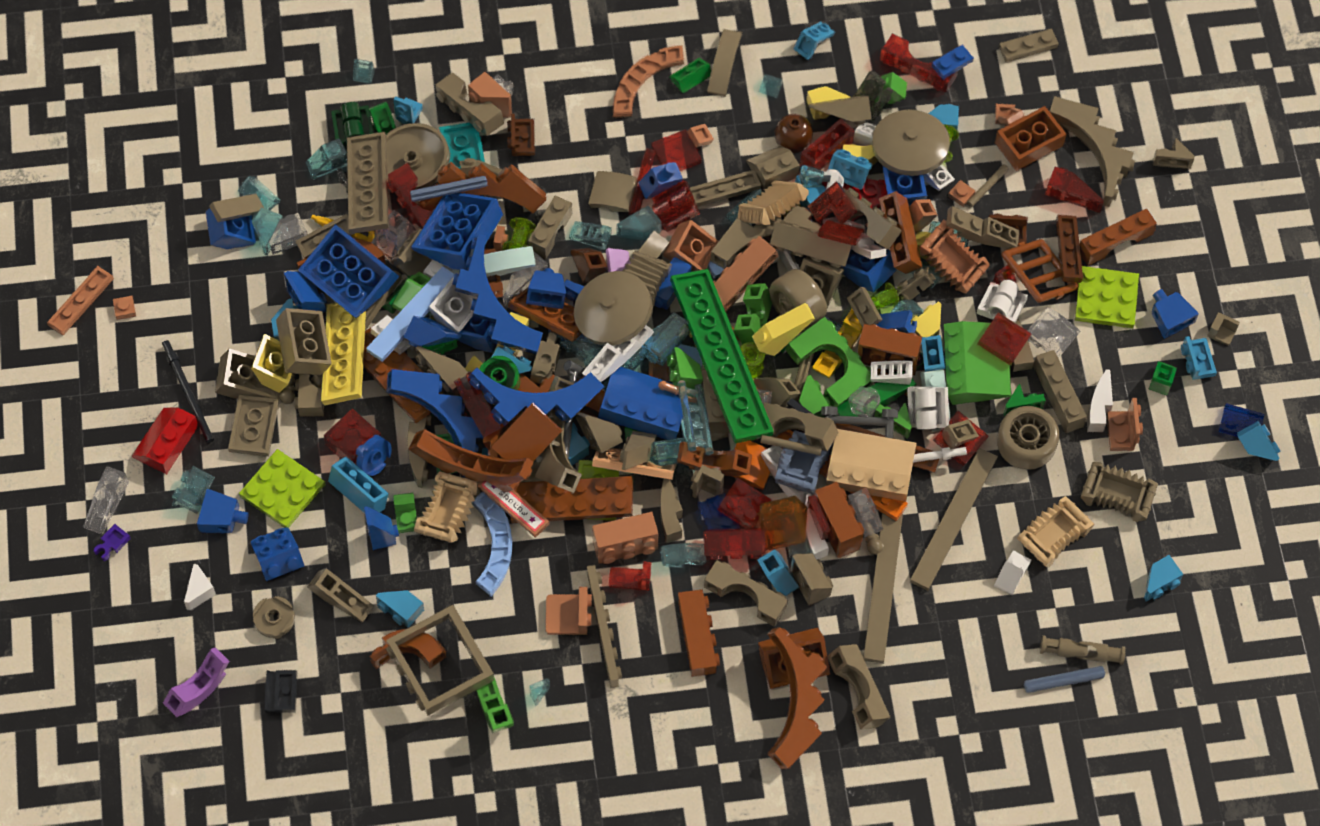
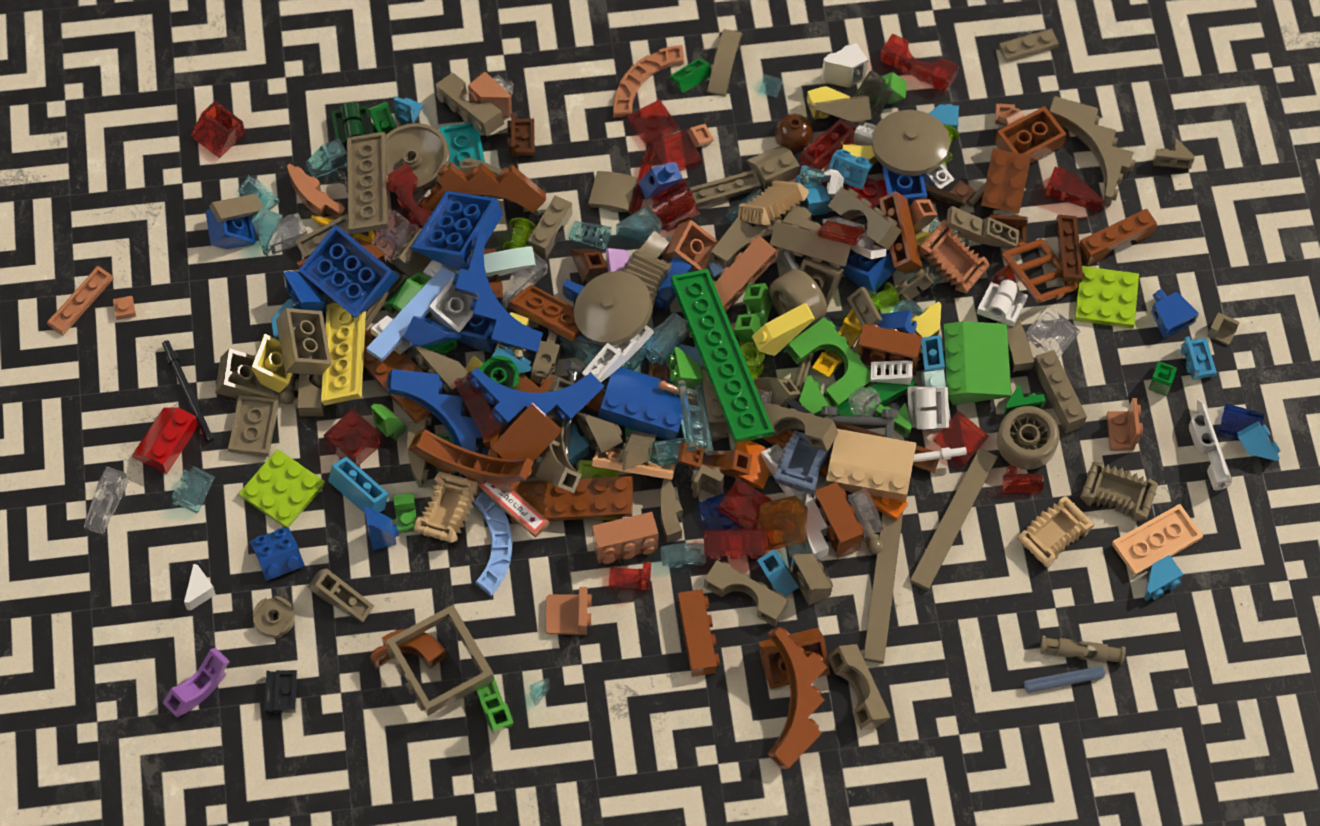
(113, 540): dark purple plate -> none
(218, 129): none -> clear red slope
(220, 513): blue torso -> none
(310, 193): none -> nougat slope
(363, 71): clear light blue slope -> none
(373, 454): blue plate -> none
(387, 421): none -> bright green slope
(401, 605): dark azure slope -> none
(448, 188): sand blue axle -> none
(500, 238): nougat plate -> none
(546, 289): blue torso -> none
(606, 634): dark tan plate -> none
(653, 122): none -> clear red tile
(791, 445): dark tan bar -> none
(811, 37): dark azure bracket -> none
(818, 517): clear red tile -> none
(835, 201): clear red plate -> none
(845, 66): none -> white slope
(943, 197): none -> dark brown tile
(952, 61): blue plate -> none
(959, 433): dark tan slope -> none
(1004, 338): clear red plate -> none
(1006, 180): none -> dark orange brick
(1012, 572): white slope -> none
(1021, 483): none -> clear red piece
(1100, 404): white slope -> none
(1157, 539): none -> light nougat plate
(1217, 470): none -> white panel

